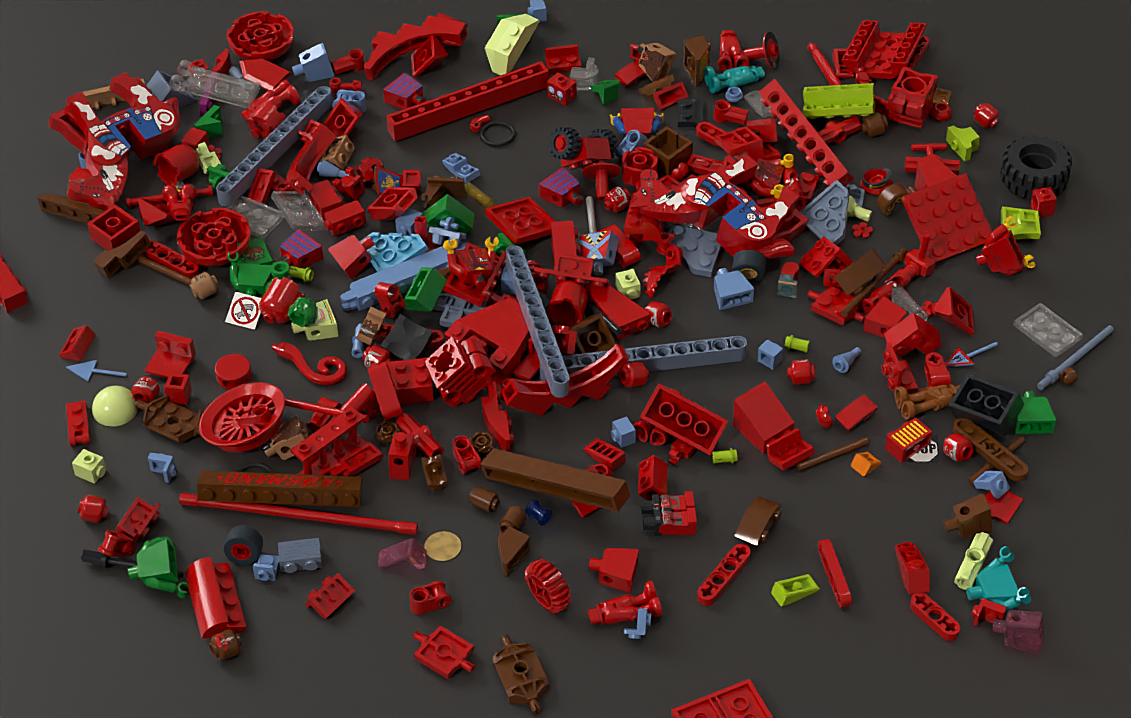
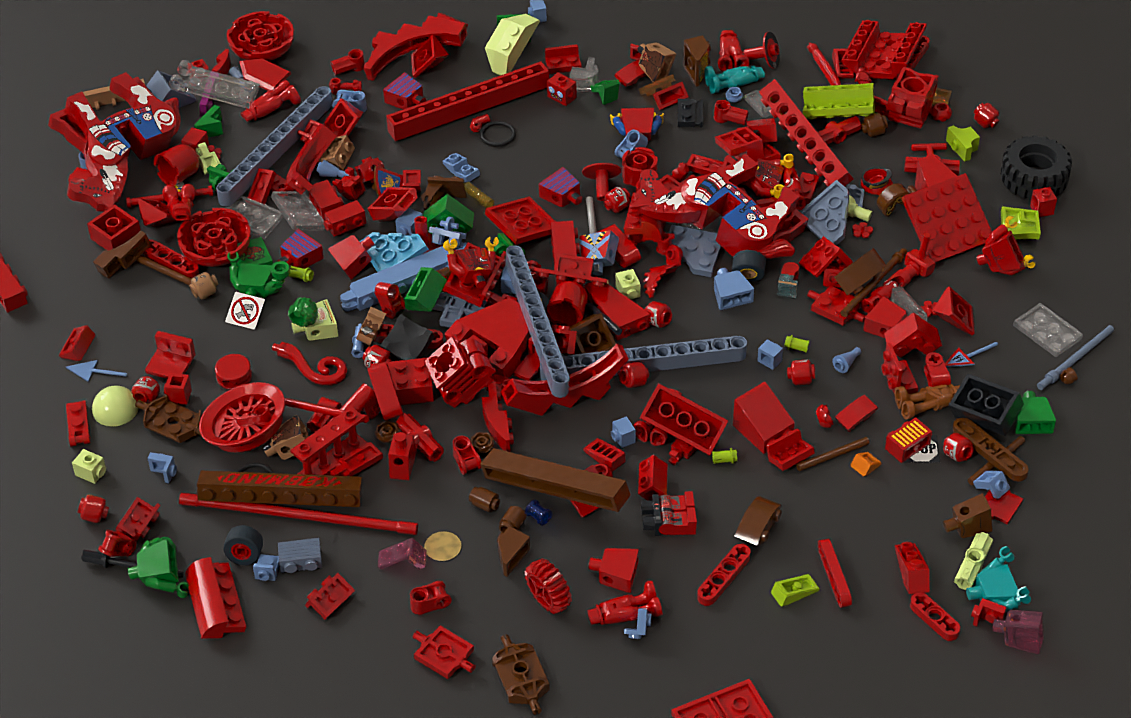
(68, 208): reddish brown fence -> none
(225, 645): reddish brown head -> none
(264, 120): red brick -> none
(278, 299): red cylinder -> none
(314, 64): medium blue torso -> none
(434, 473): reddish brown hips -> none
(581, 152): brick -> none
(666, 149): reddish brown piece -> none
(708, 132): red plate -> none

